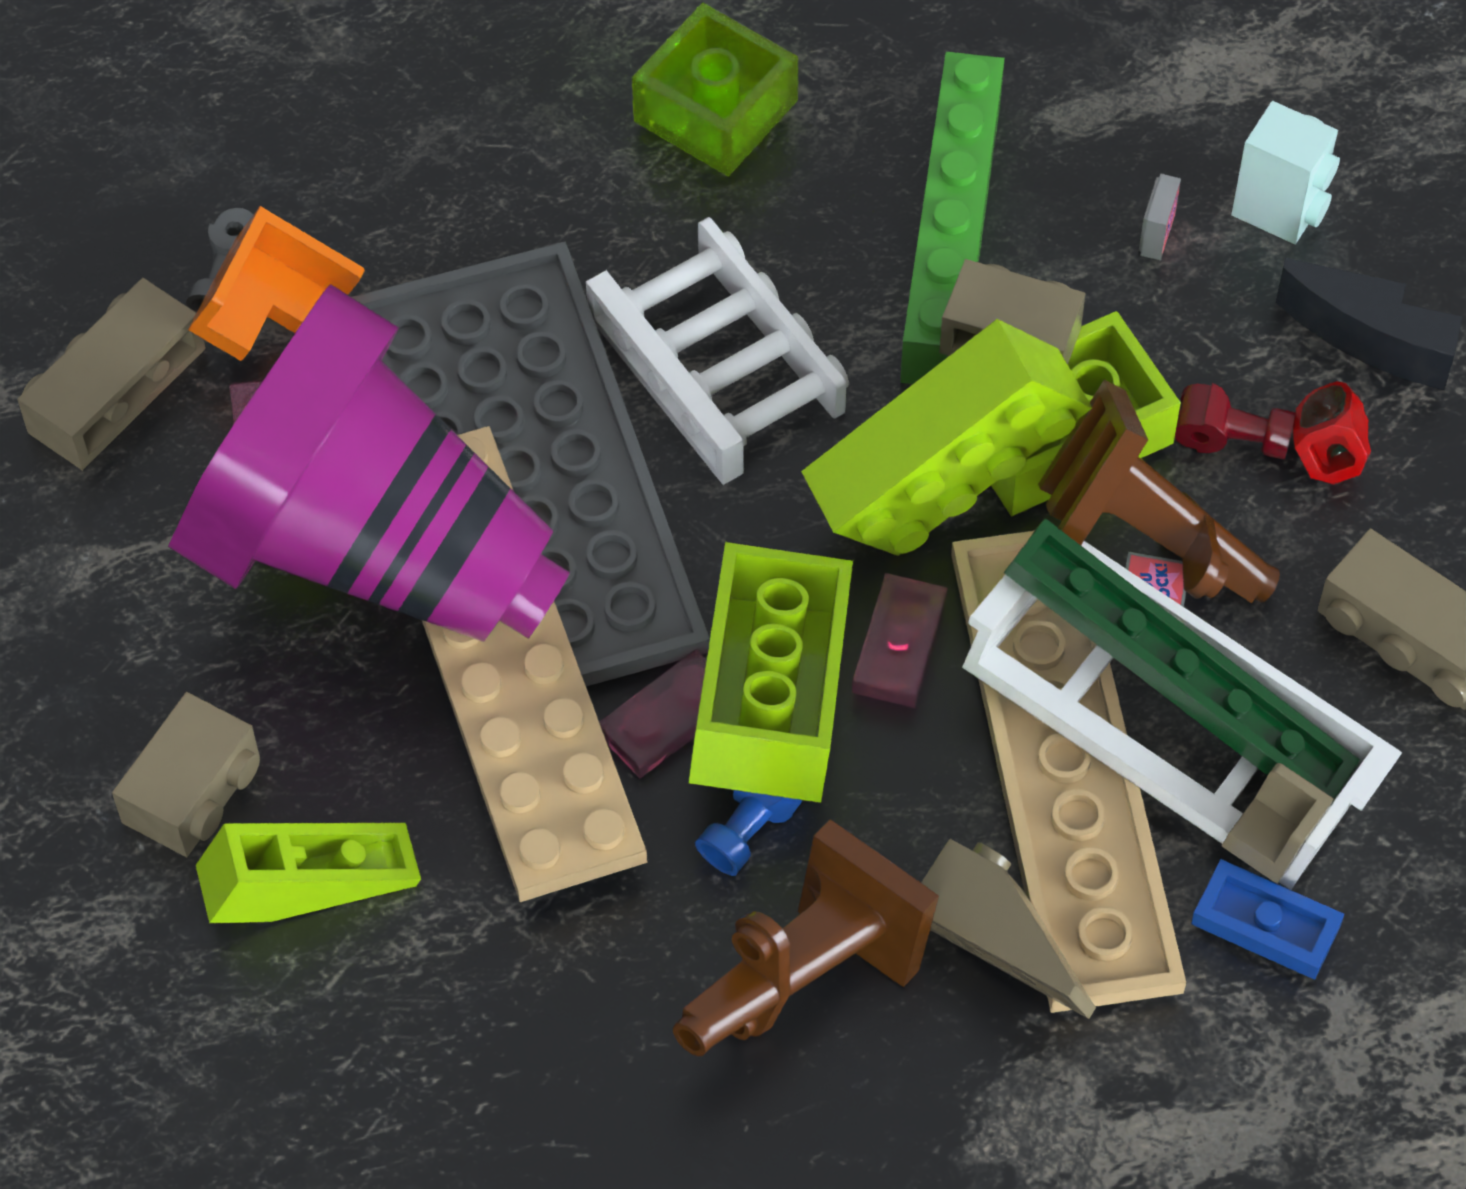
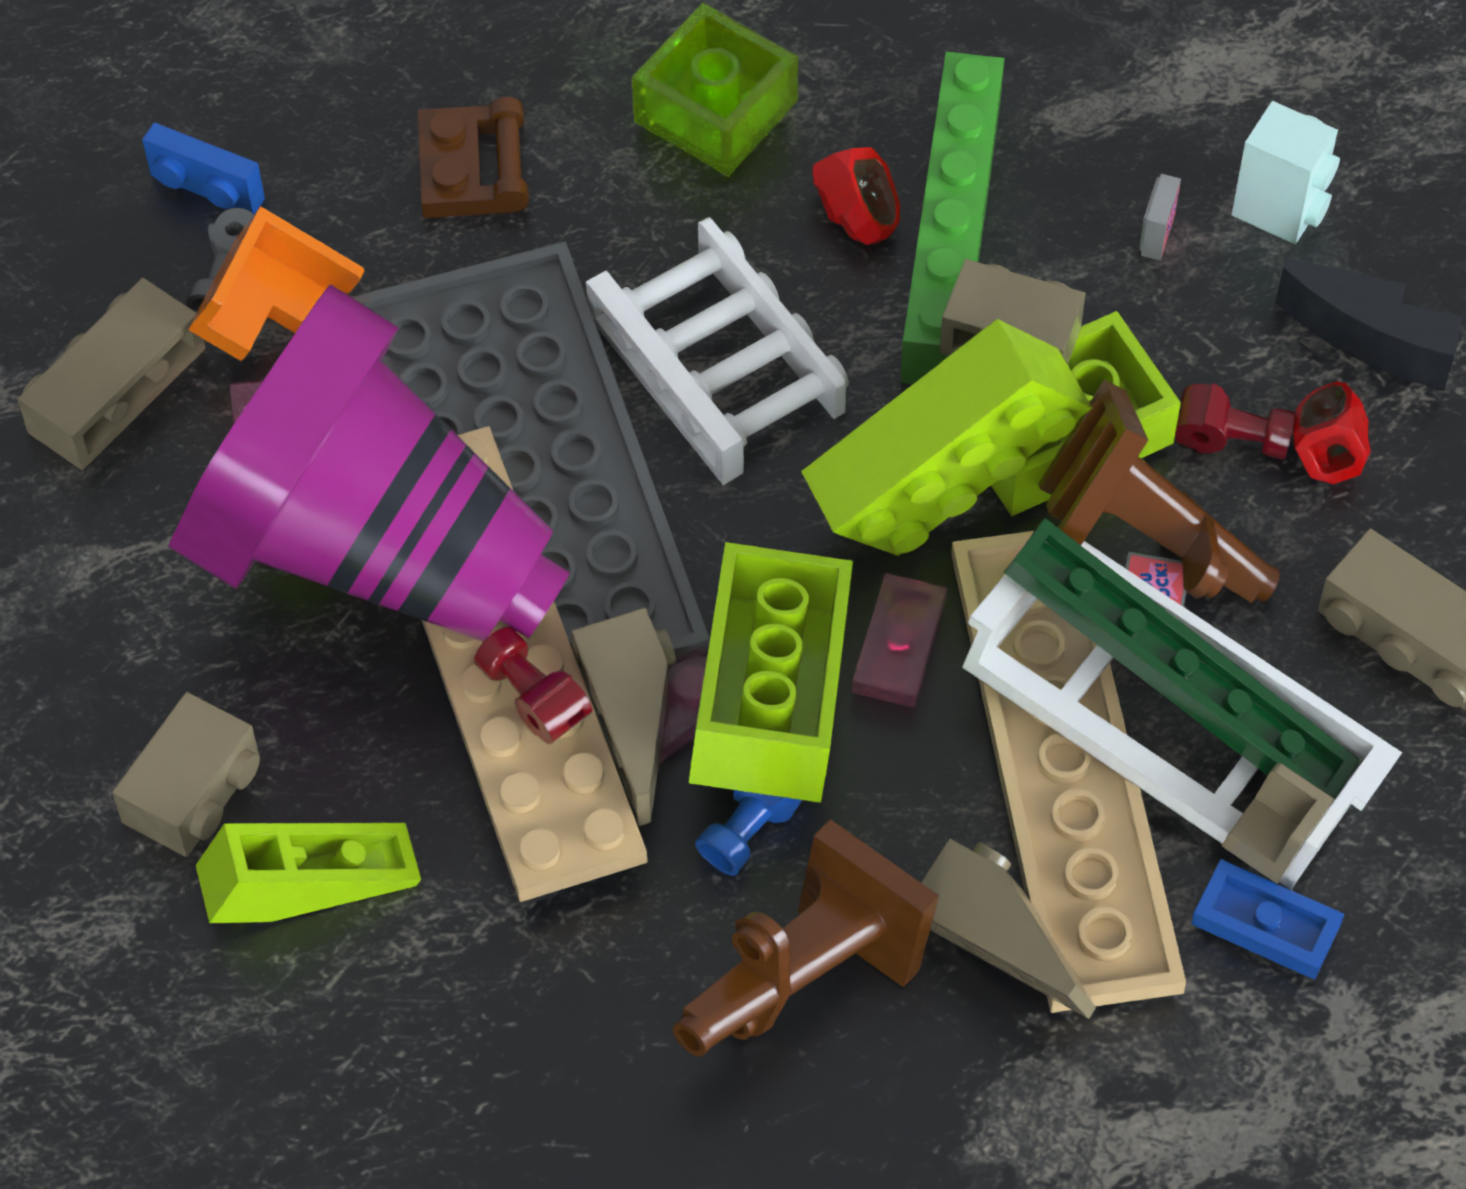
(203, 169): none -> blue plate
(452, 159): none -> reddish brown plate
(546, 702): none -> dark red leg
(627, 683): none -> dark tan slope
(858, 193): none -> red rock

